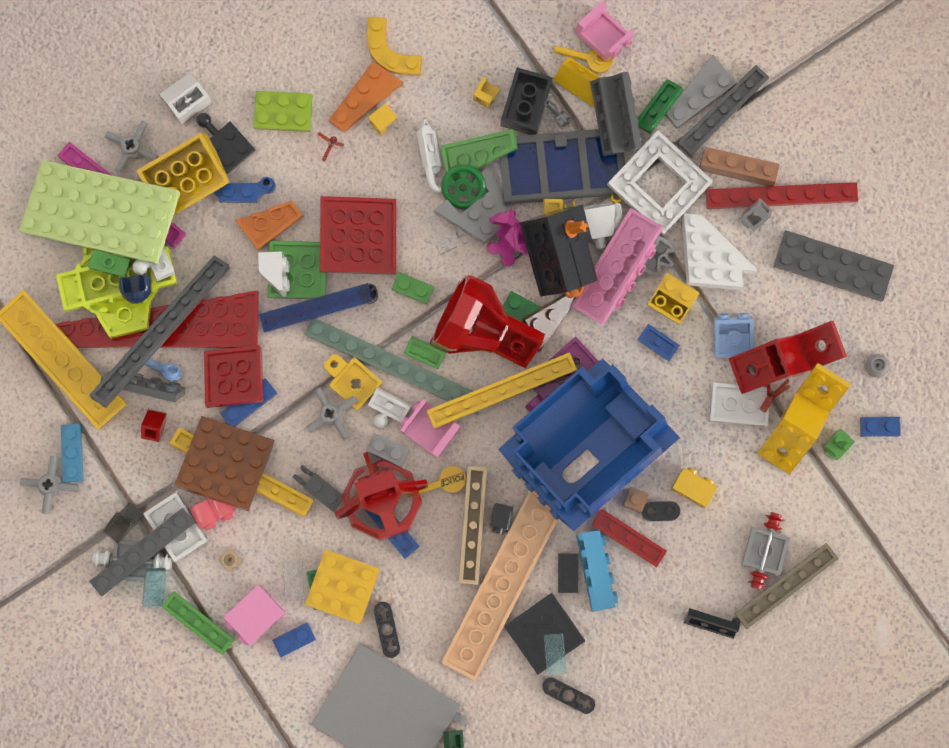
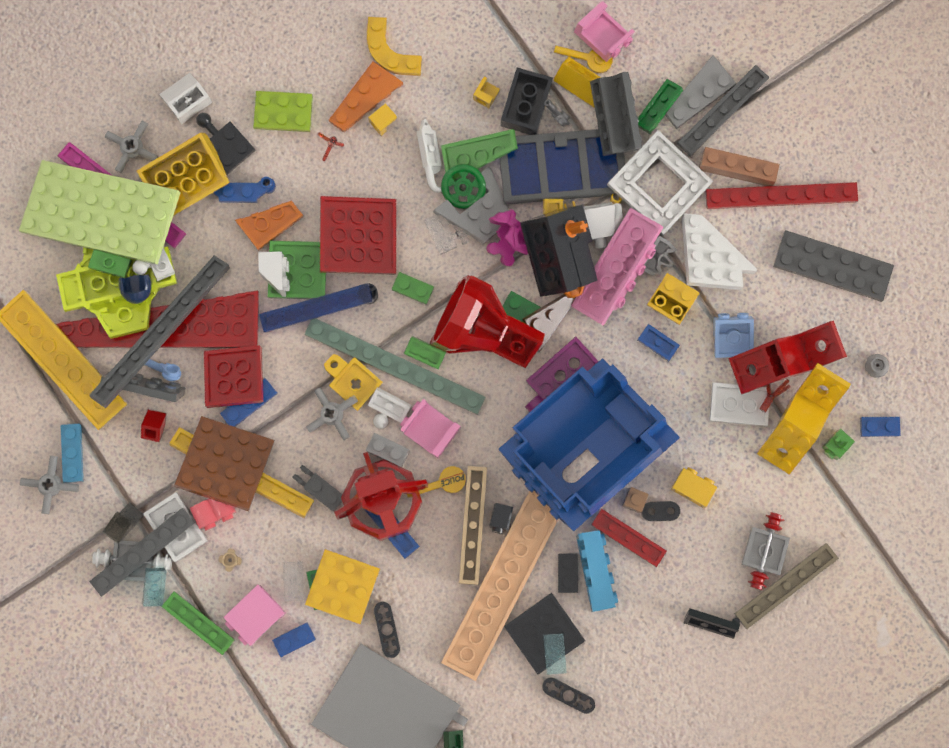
(501, 390): yellow plate -> none
(761, 209): light grey brick -> none

